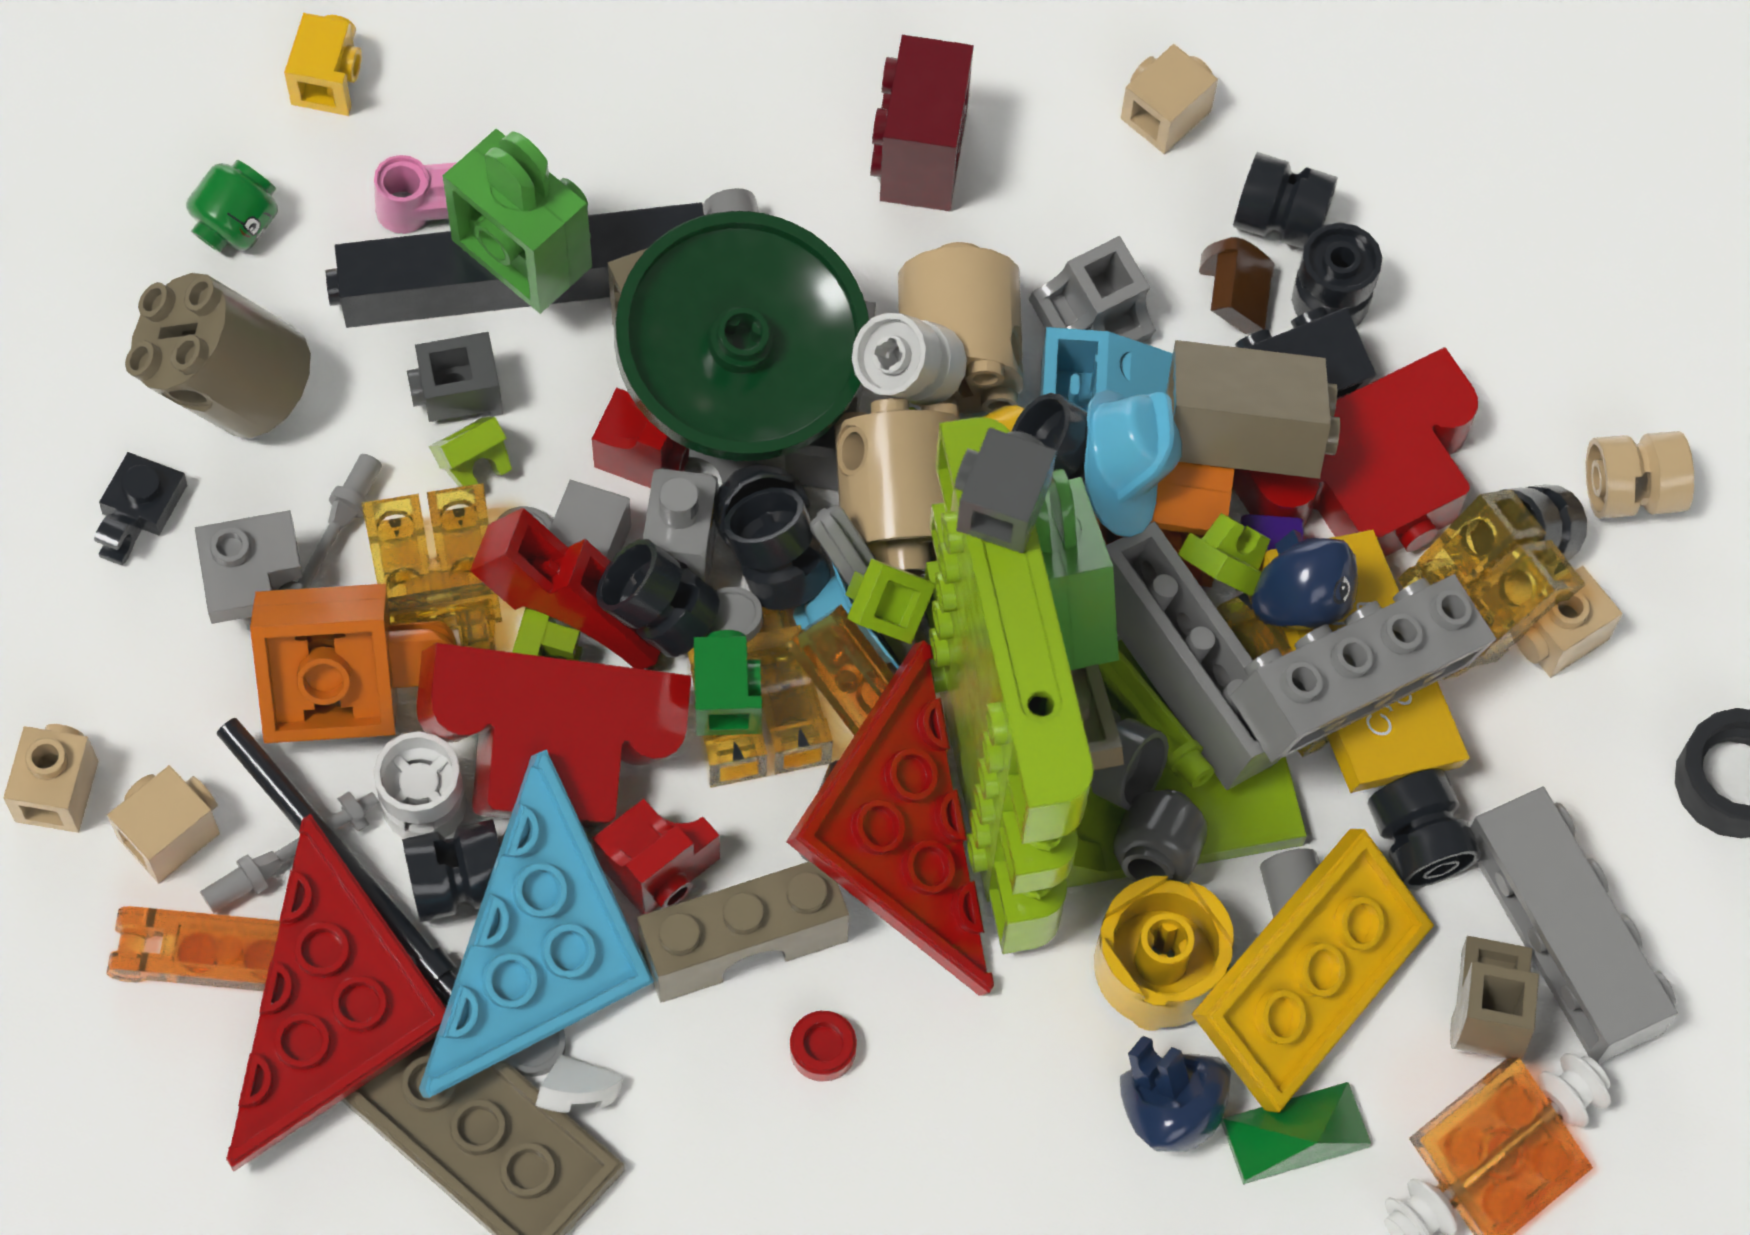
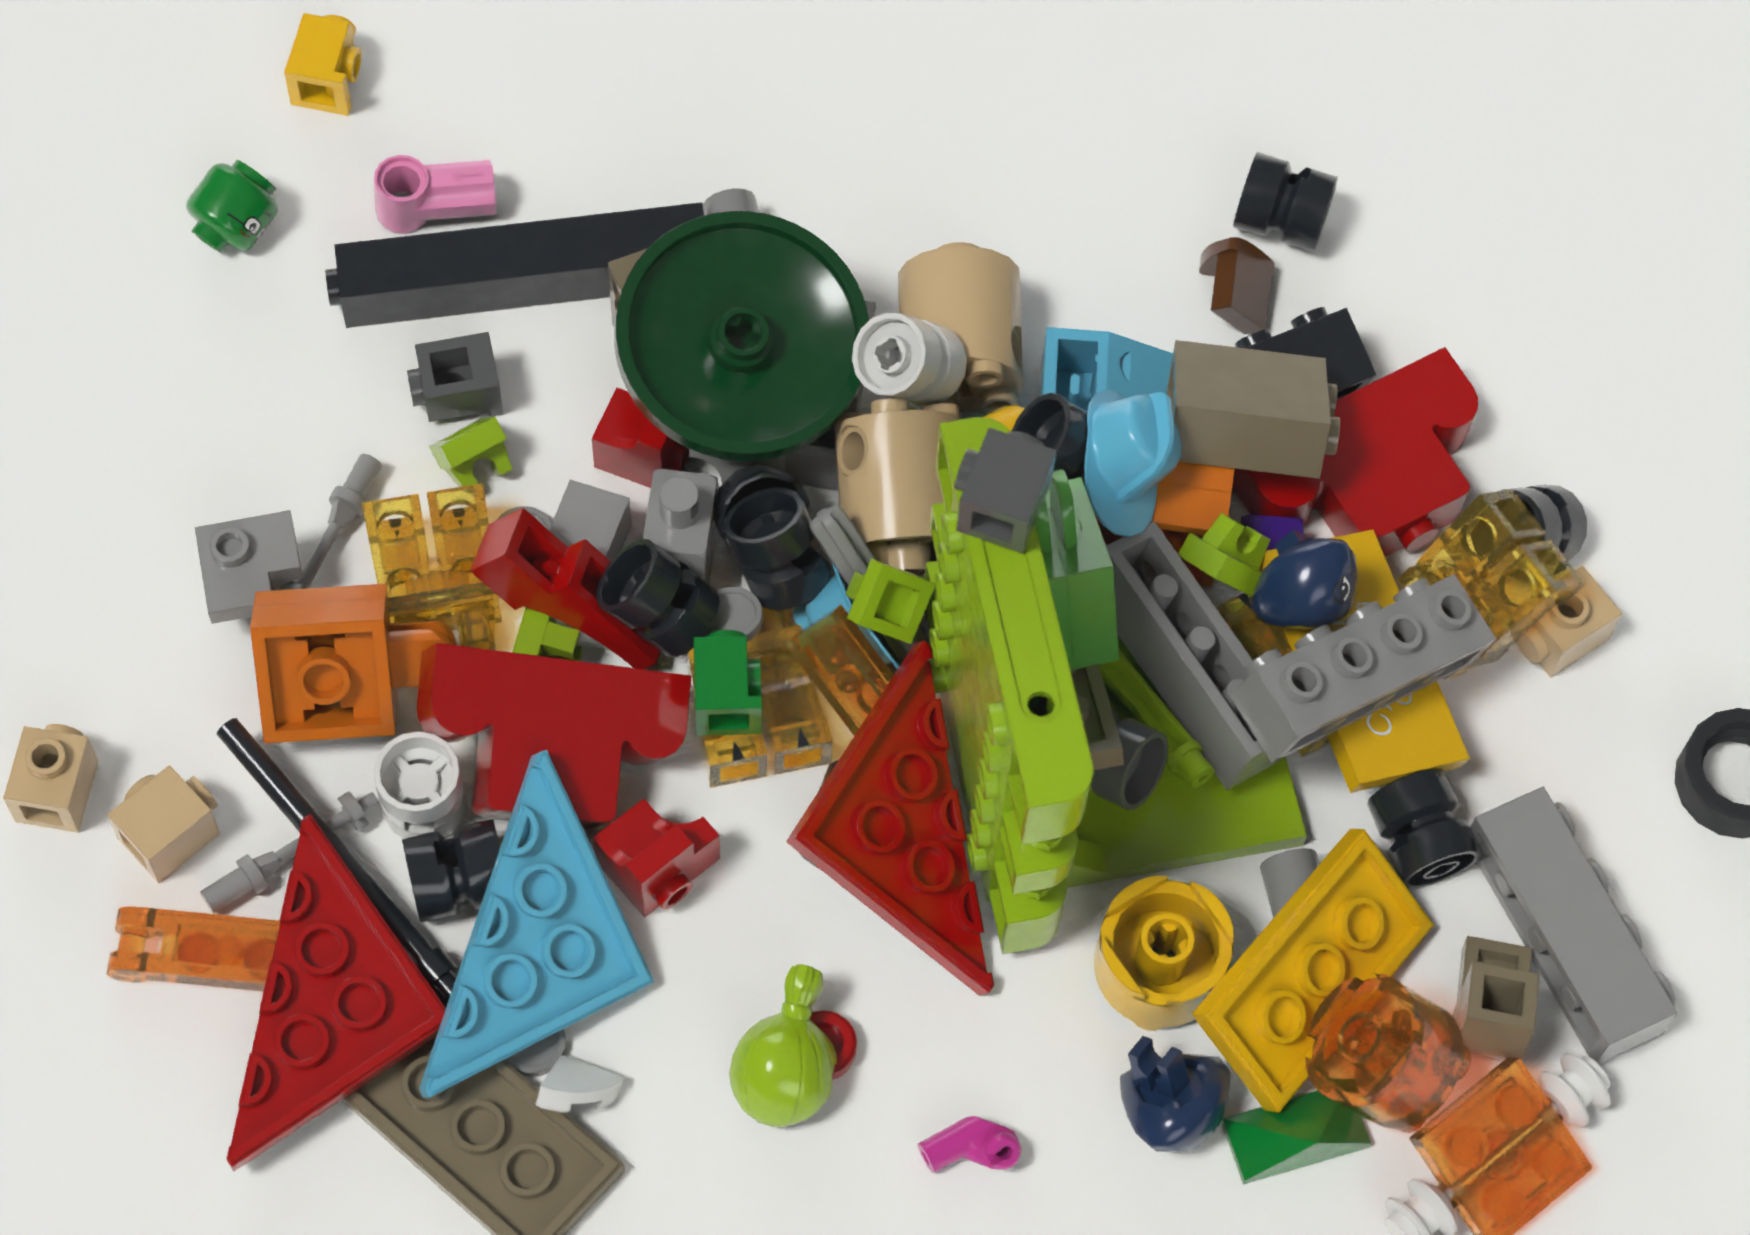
(136, 500): black plate -> none
(218, 355): dark tan cylinder -> none
(519, 218): bright green brick -> none
(702, 937): dark tan arch -> none
(785, 1060): none -> lime hair
(922, 122): dark red brick -> none
(972, 1140): none -> dark pink arm
(1097, 293): light grey brick -> none
(1160, 836): dark grey head -> none
(1168, 97): tan brick -> none
(1337, 271): black wheel -> none
(1385, 1052): none -> clear orange brick
(1645, 474): tan wheel -> none

